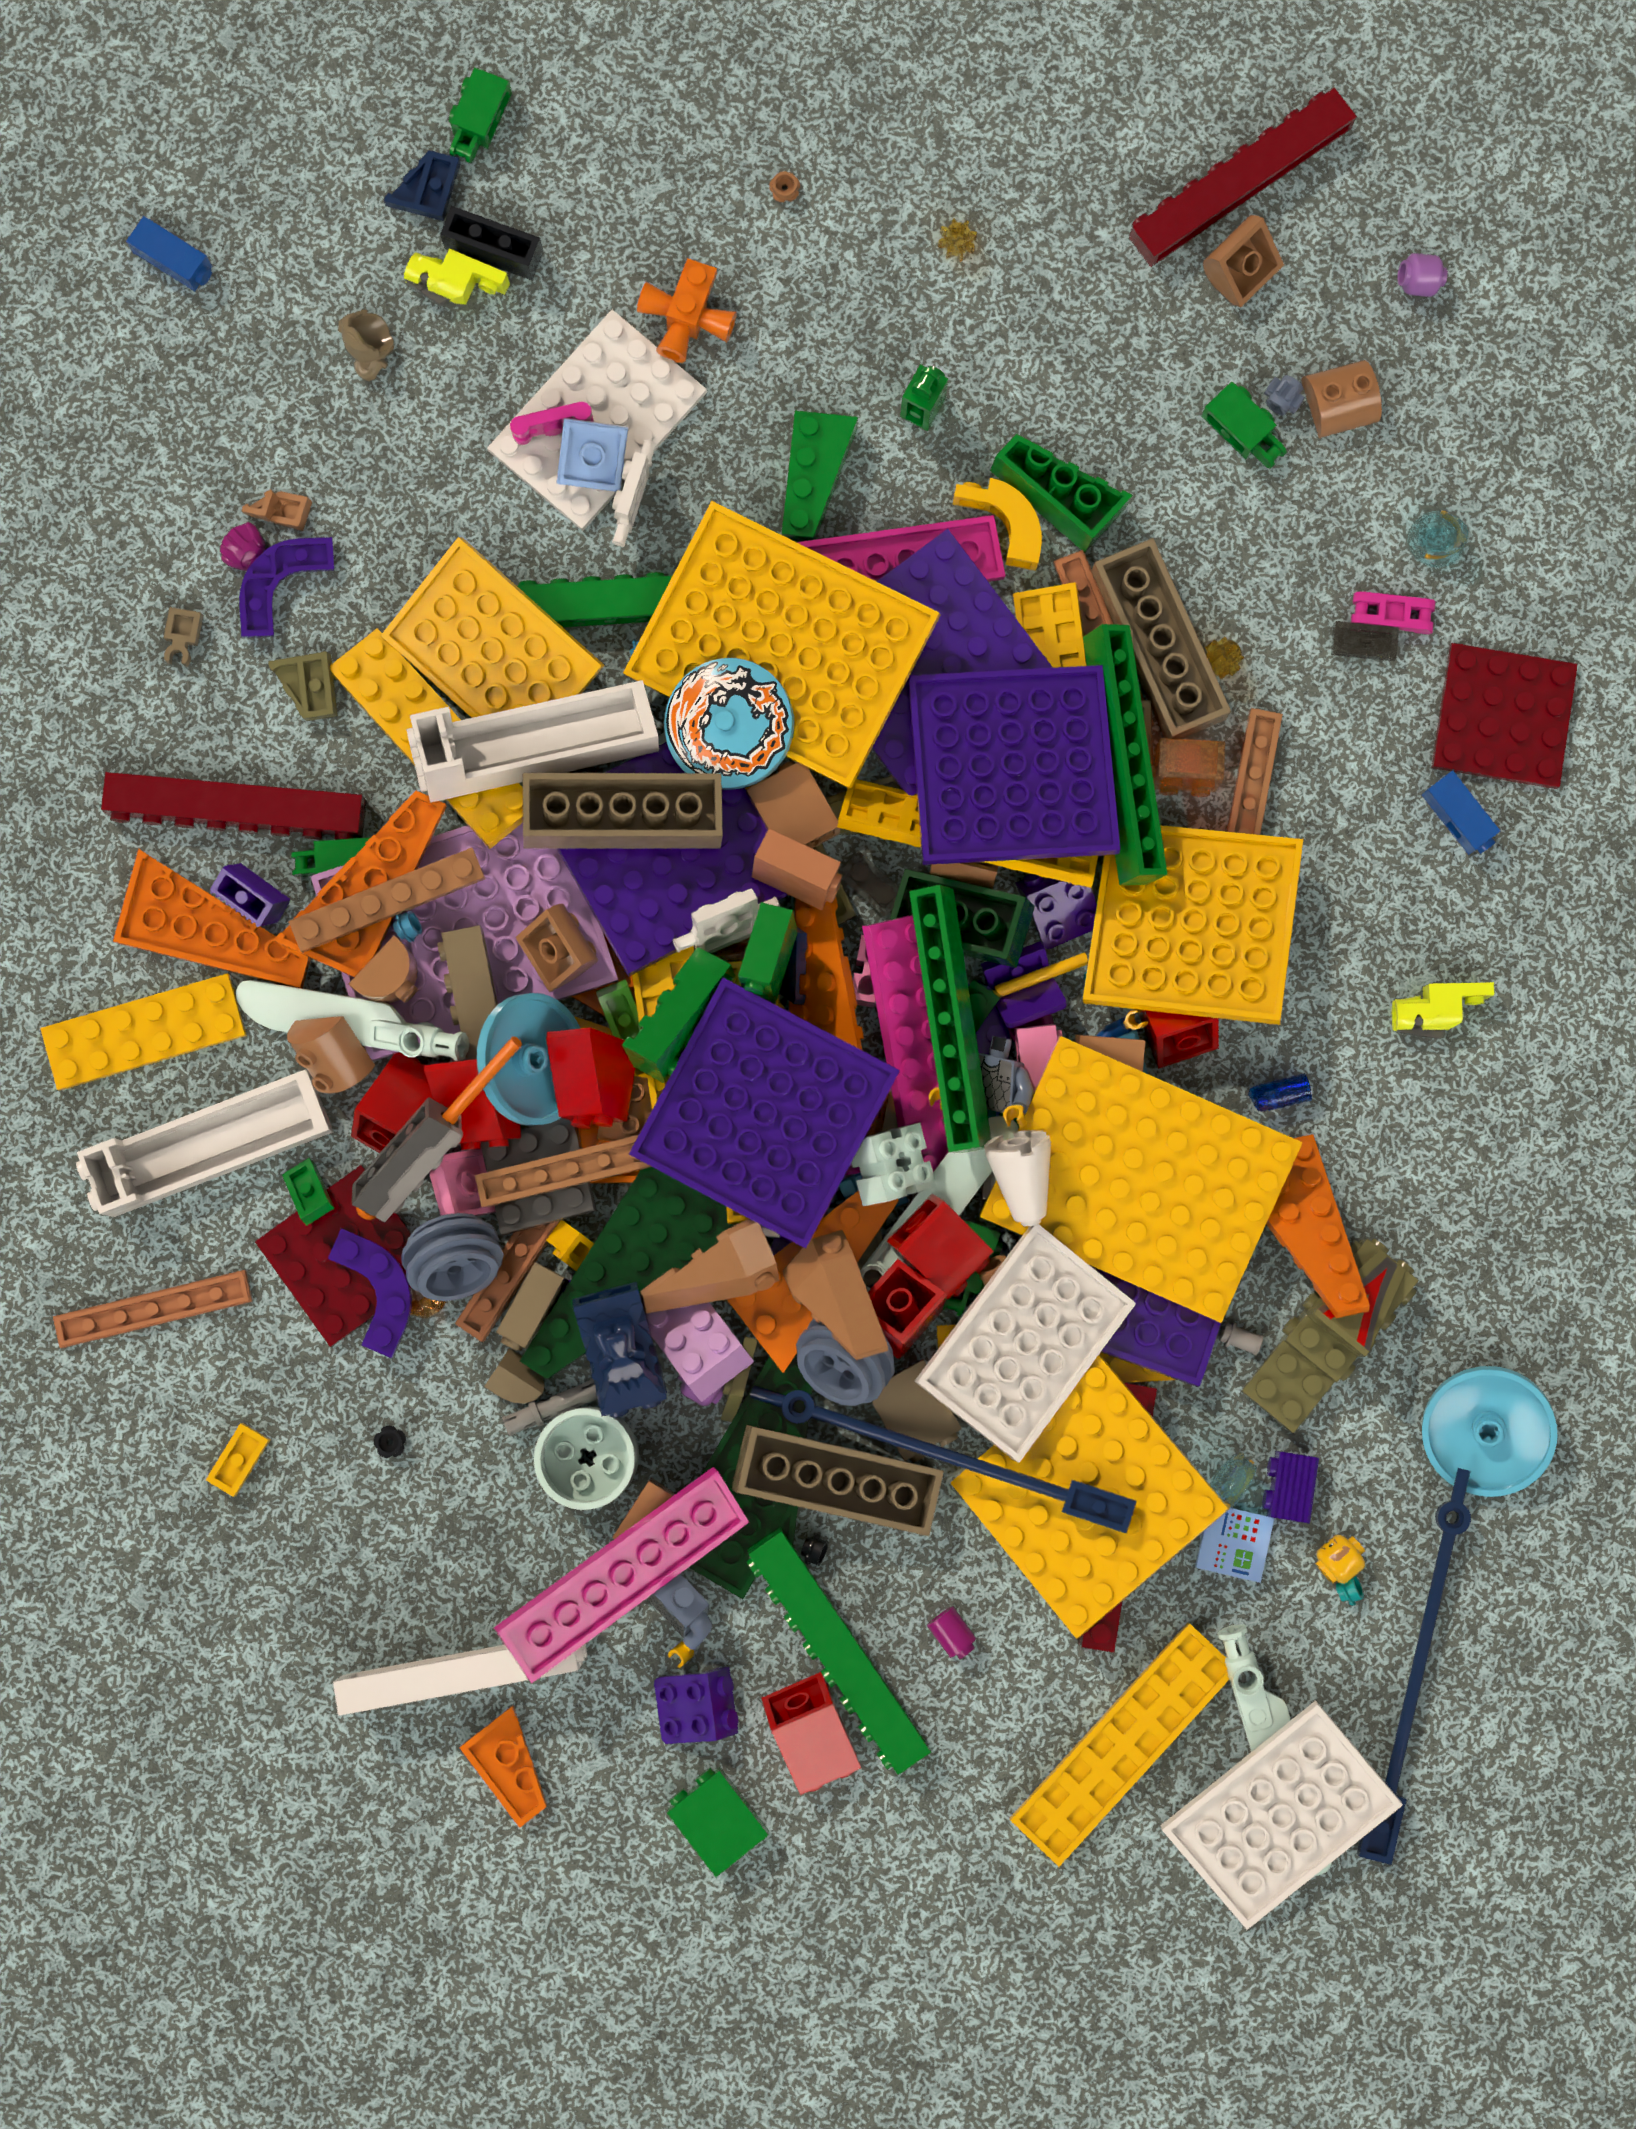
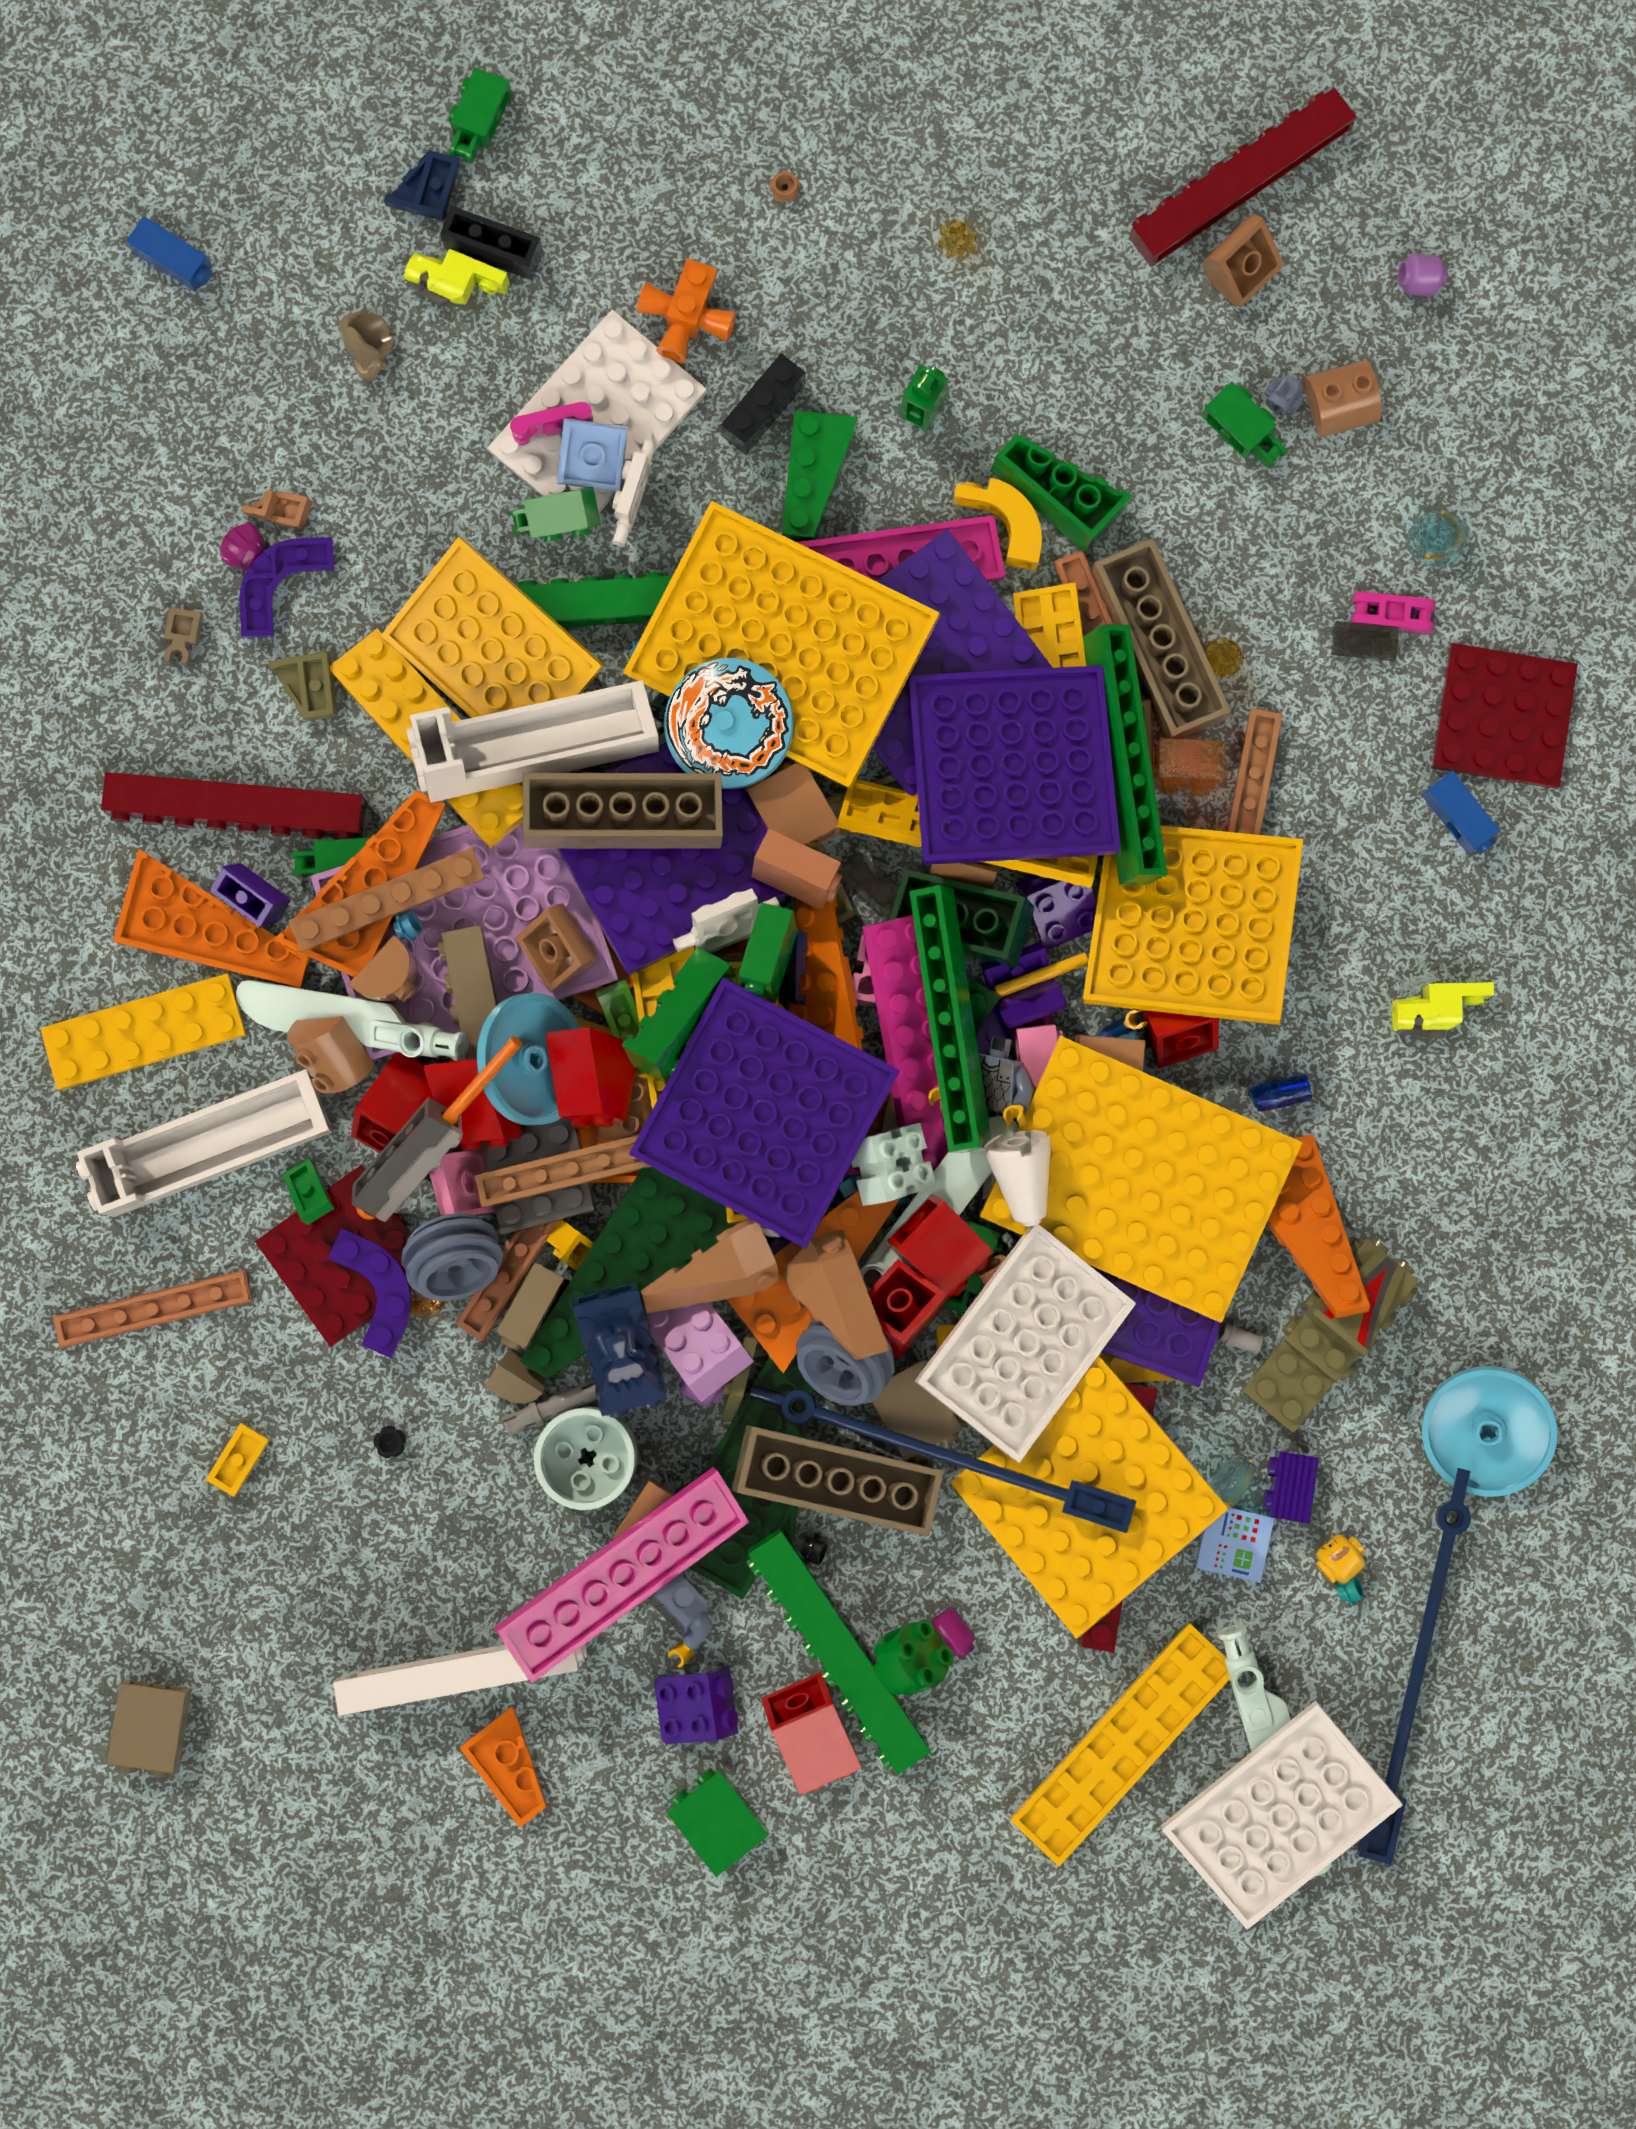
(149, 1727): none -> dark tan brick
(558, 513): none -> brick
(763, 403): none -> black brick
(912, 1658): none -> green brick

